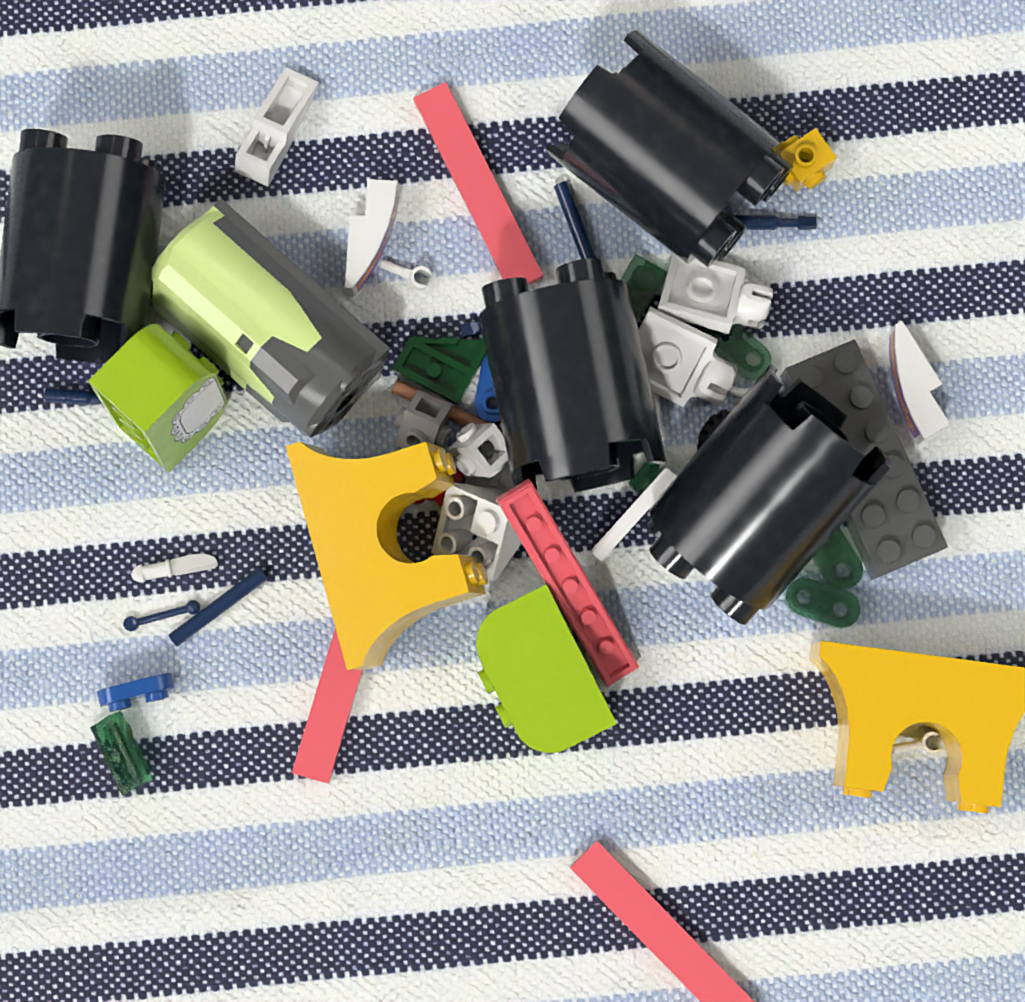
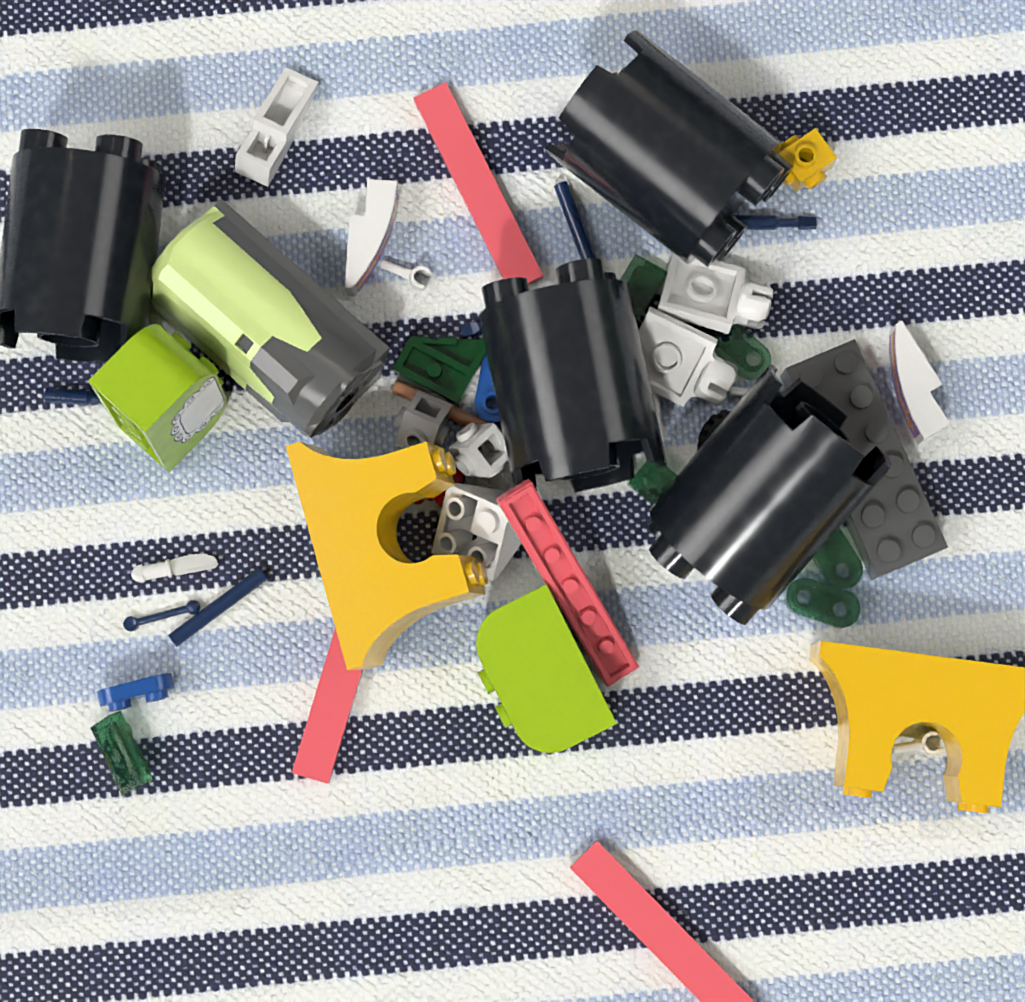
(635, 512): white tile -> none

